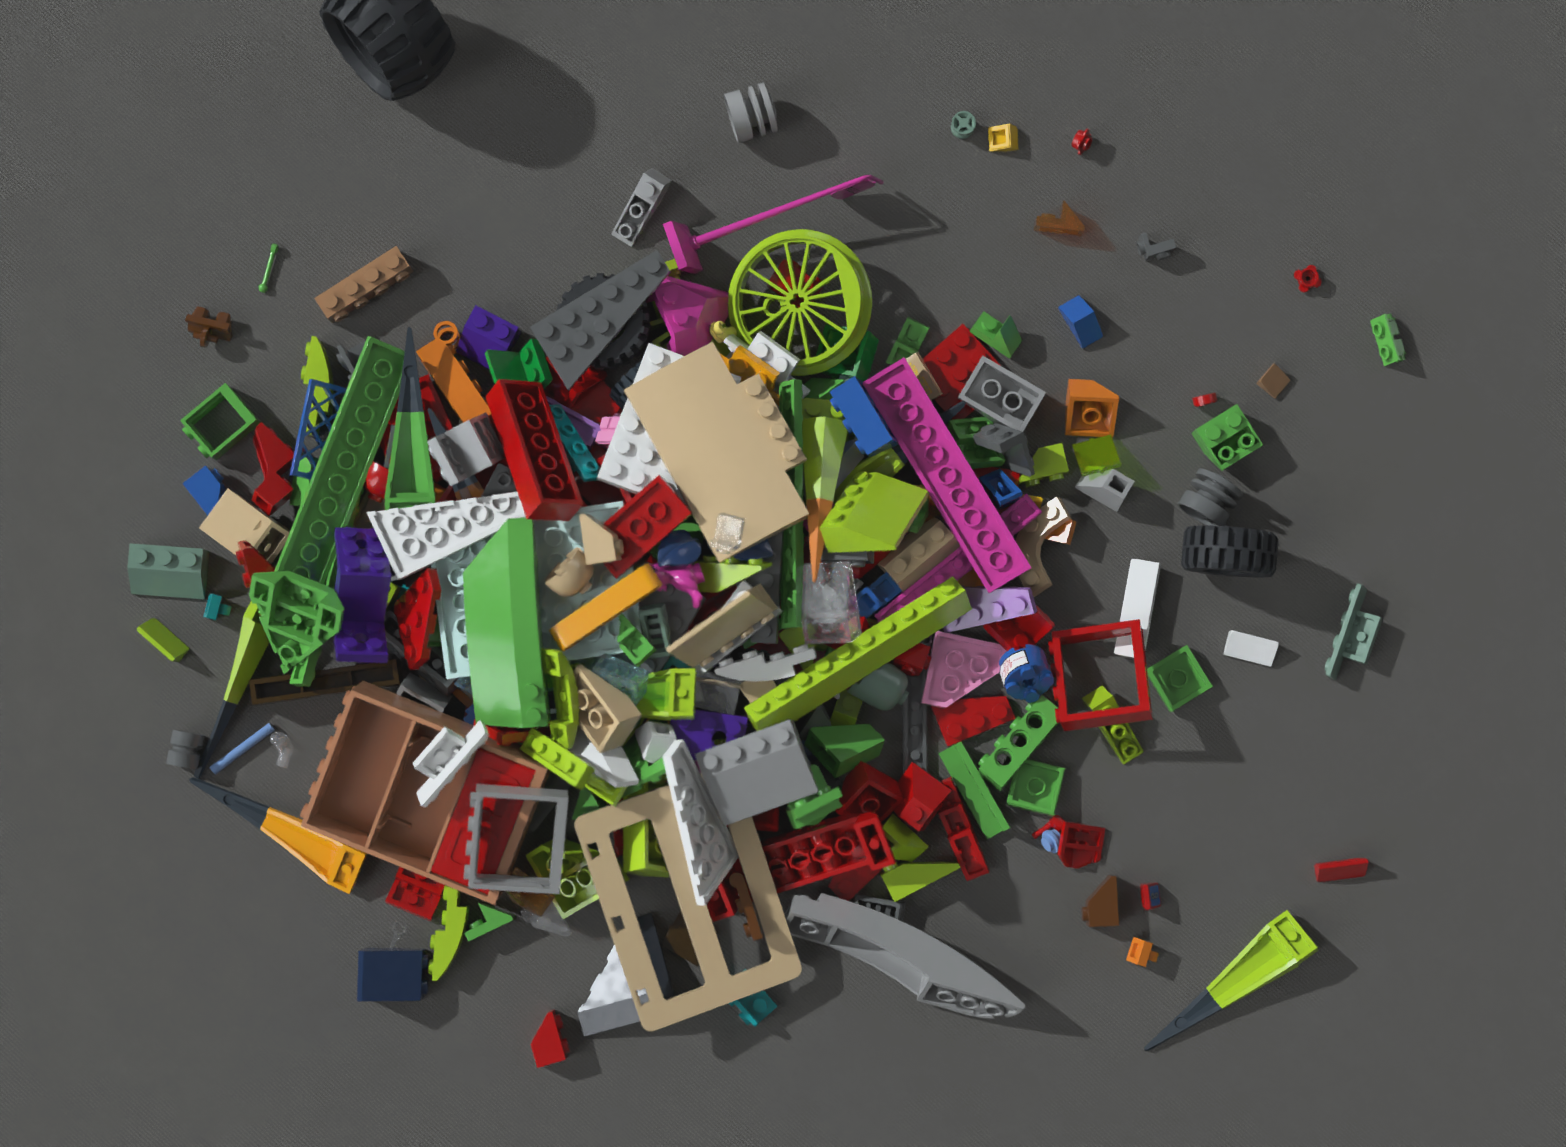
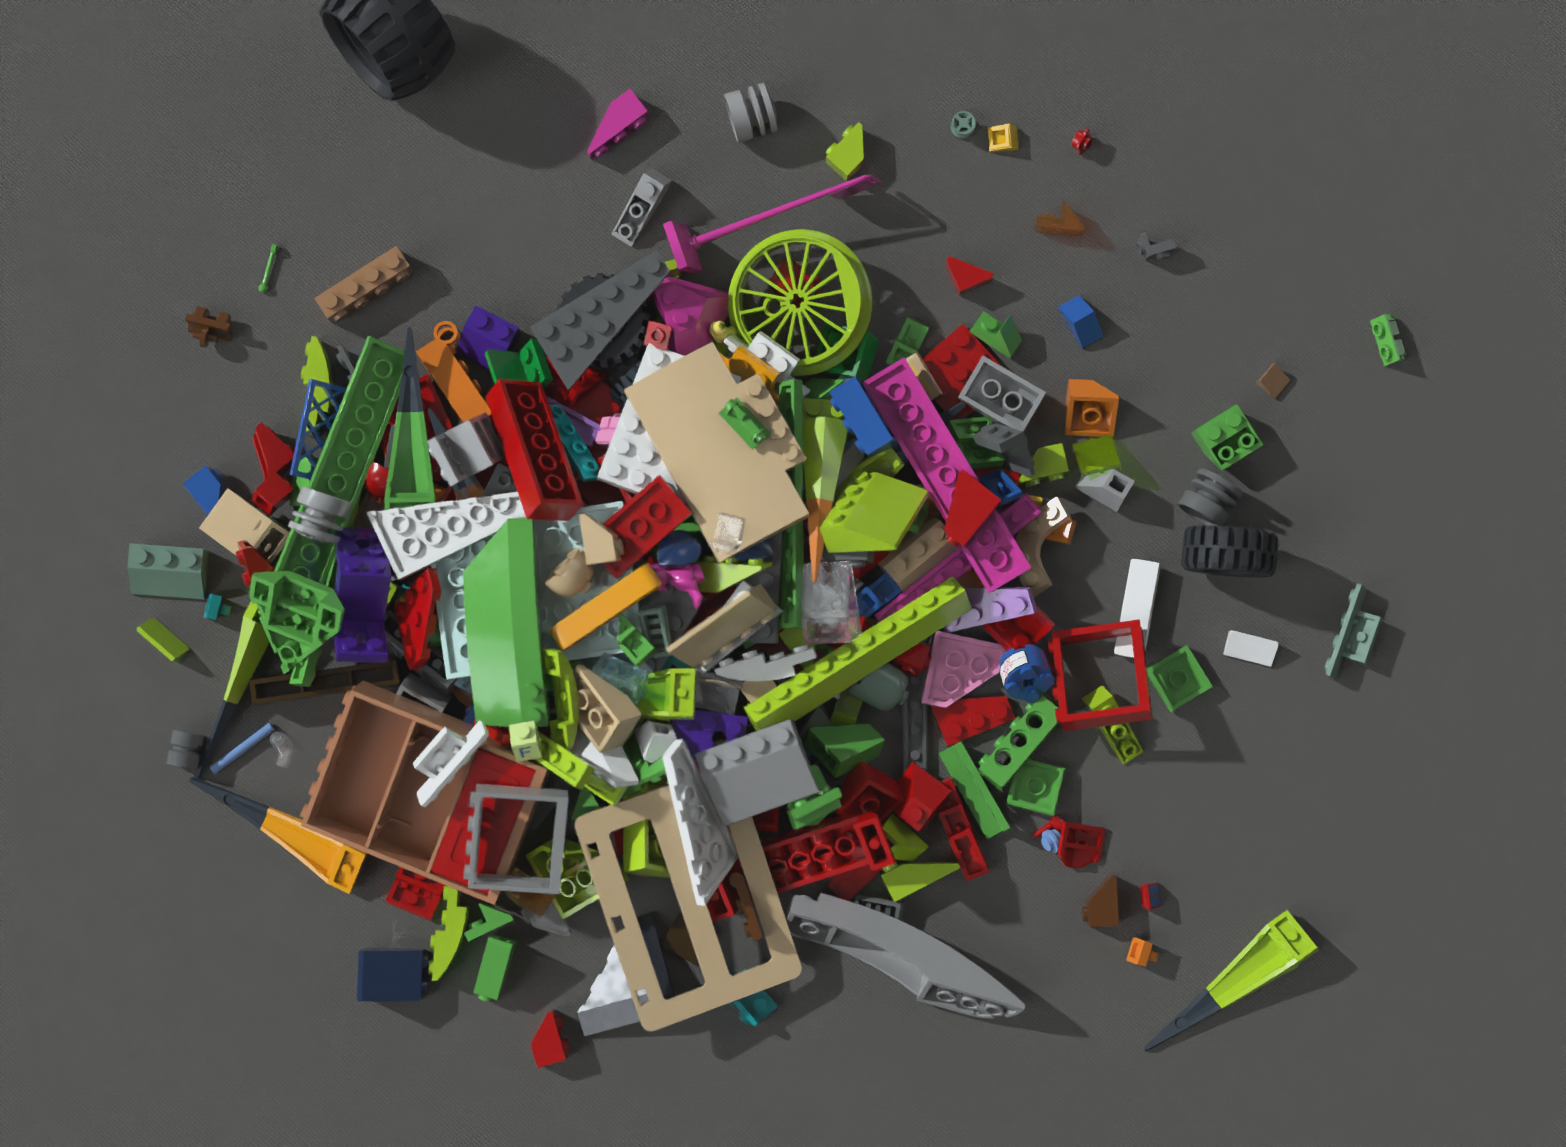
(205, 407): bright green window -> none
(319, 515): none -> light grey wheel
(494, 967): none -> bright green slope
(525, 741): none -> yellowish green brick
(620, 118): none -> dark pink slope
(658, 334): none -> bracket
(744, 423): none -> bright green hinge
(848, 154): none -> lime slope
(966, 276): none -> red slope
(968, 509): none -> red slope
(1205, 399): red tile -> none
(1311, 272): red plate -> none
(1341, 869): red slope -> none

